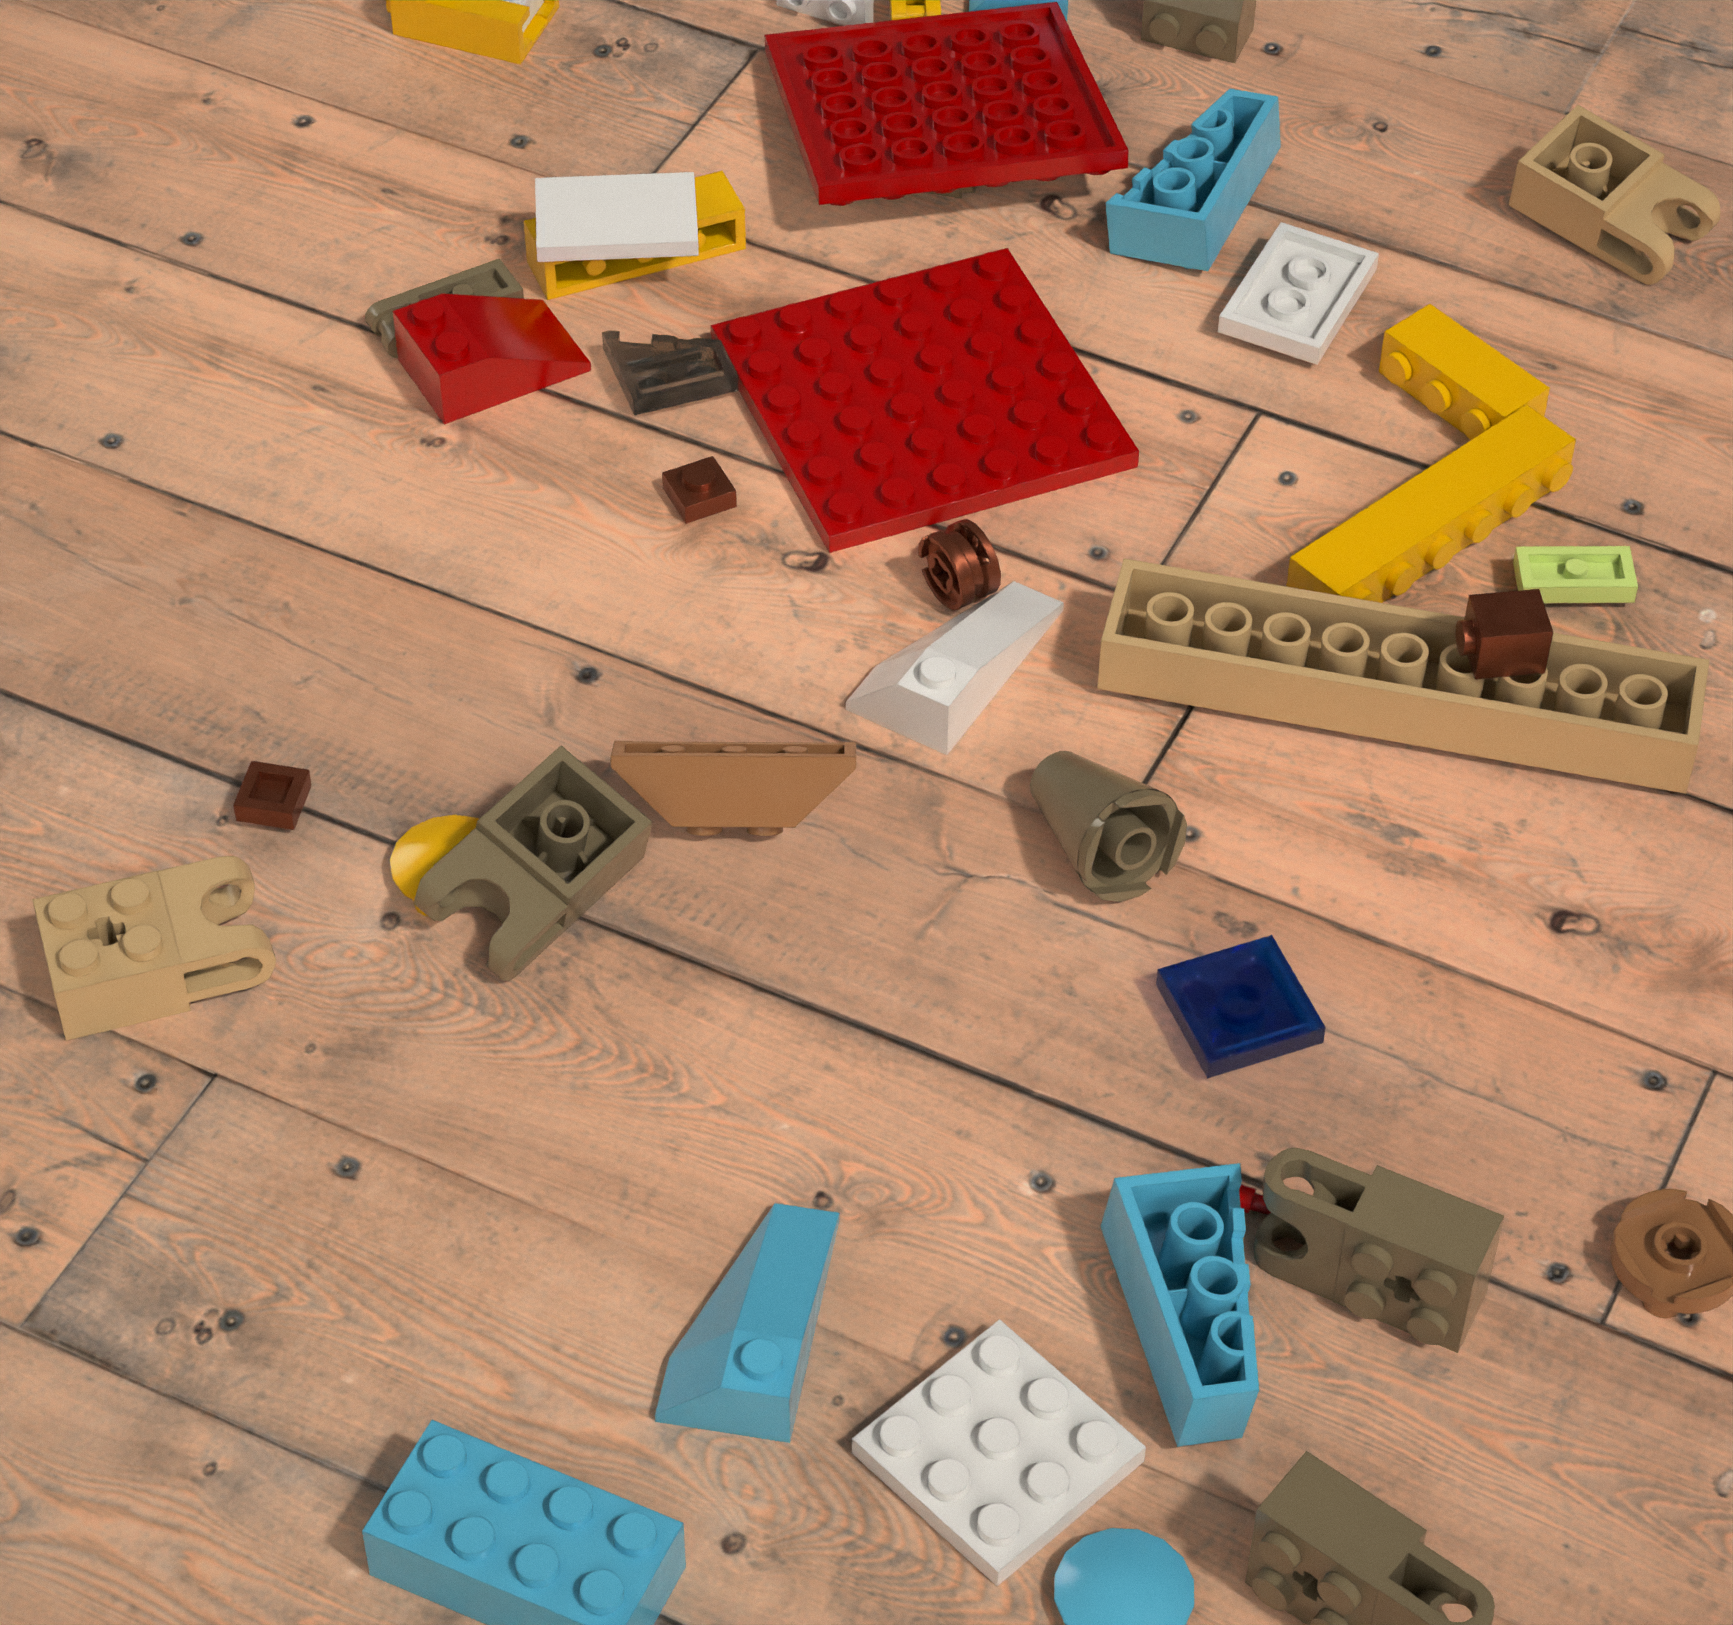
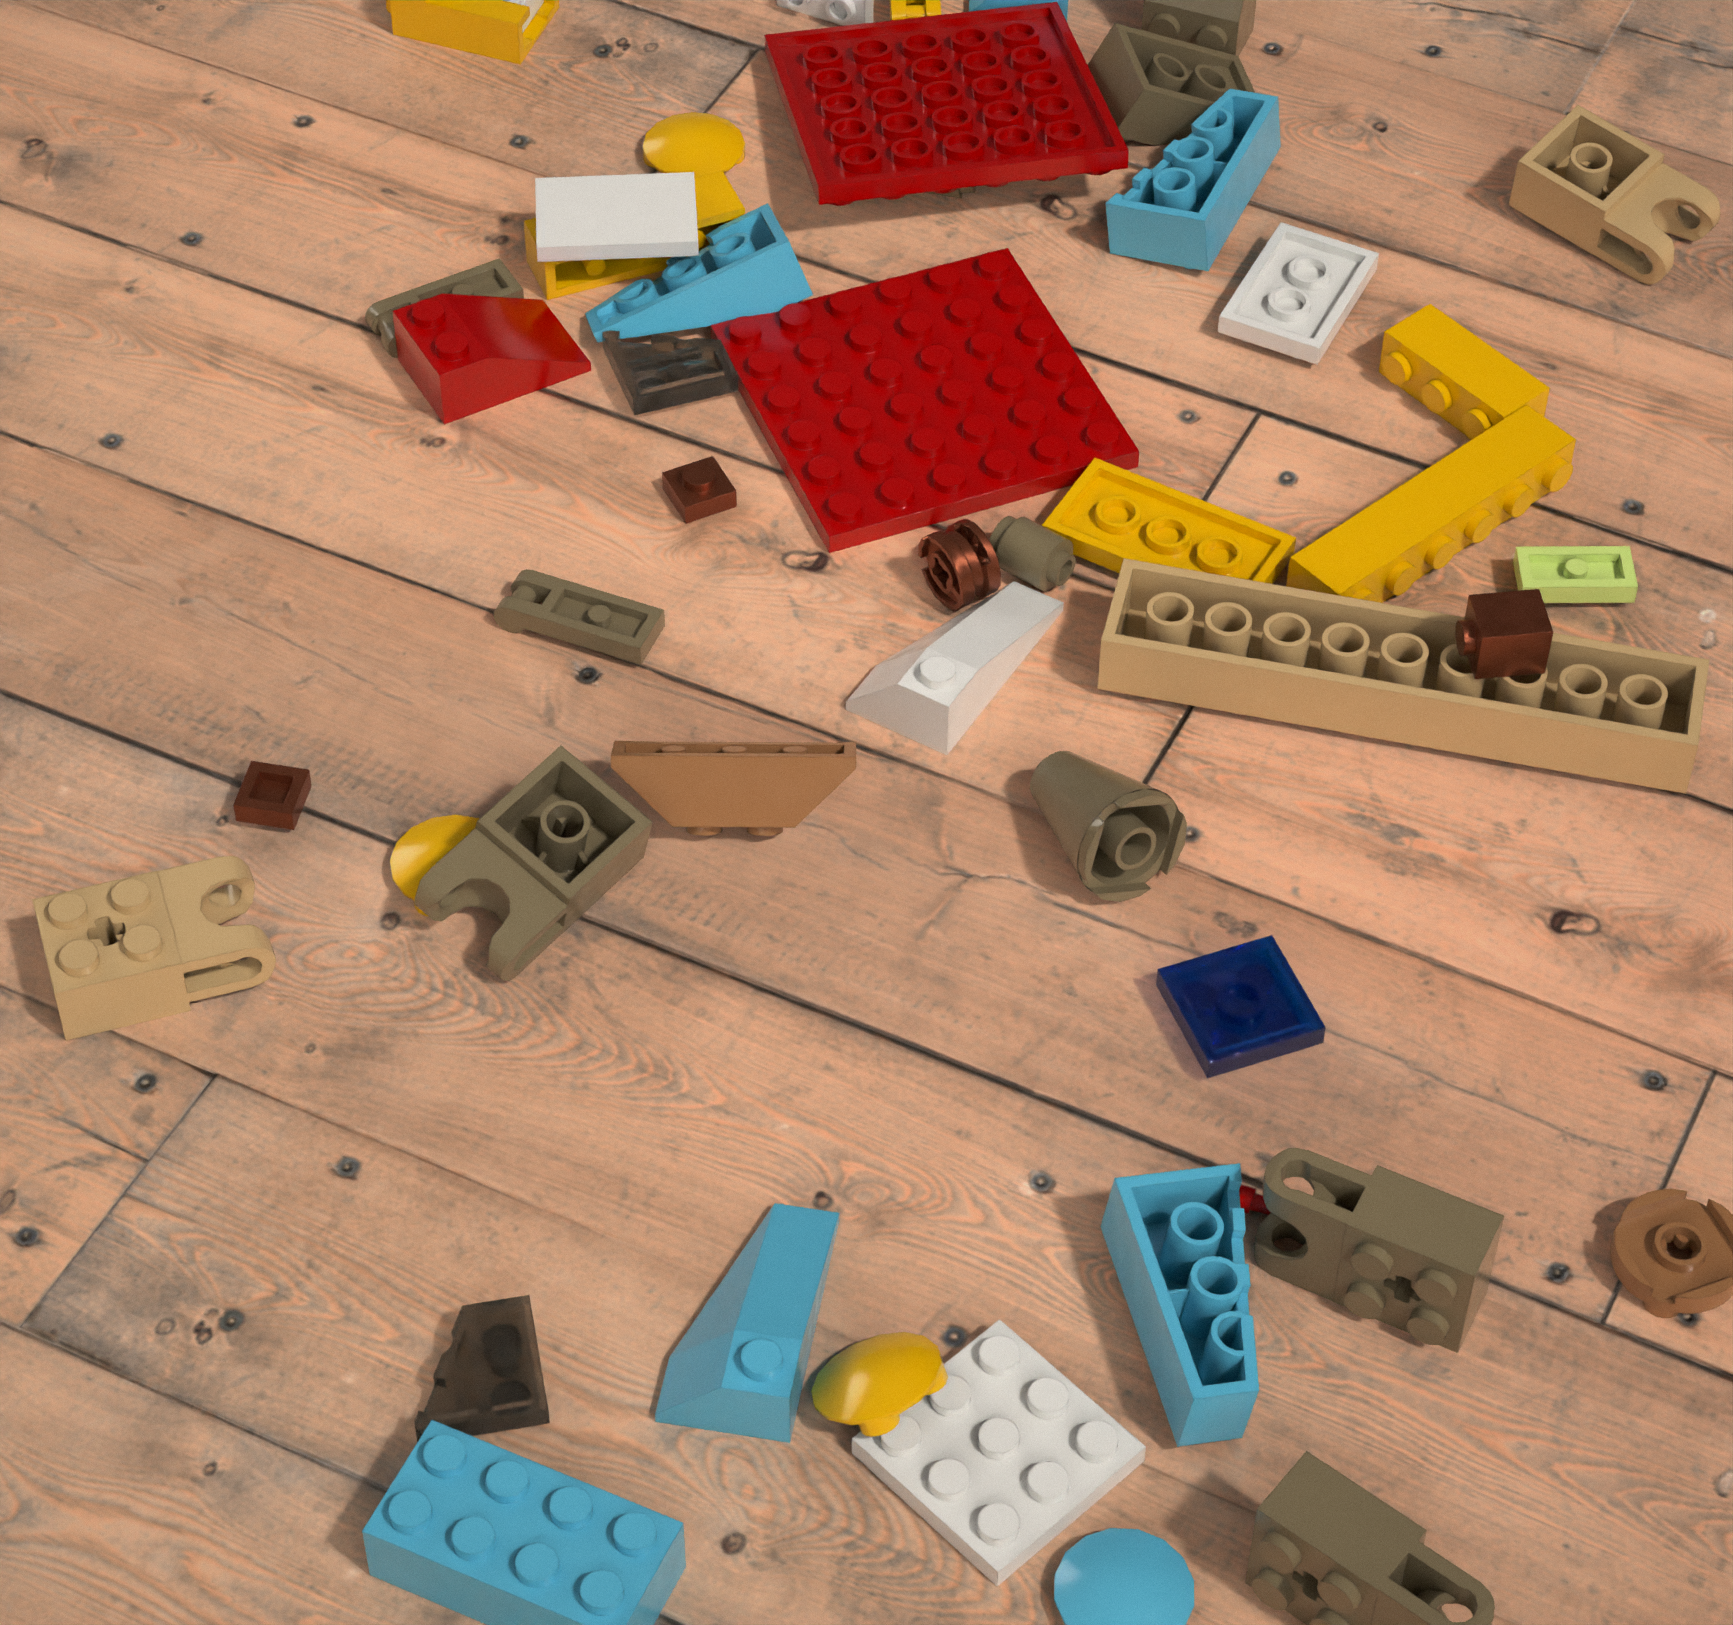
(490, 1372): none -> clear smoke wing
(580, 616): none -> dark tan plate
(693, 144): none -> yellow dish
(739, 274): none -> medium azure wedge
(878, 1381): none -> yellow dish
(1033, 552): none -> dark tan brick
(1131, 517): none -> yellow plate
(1160, 82): none -> dark tan slope

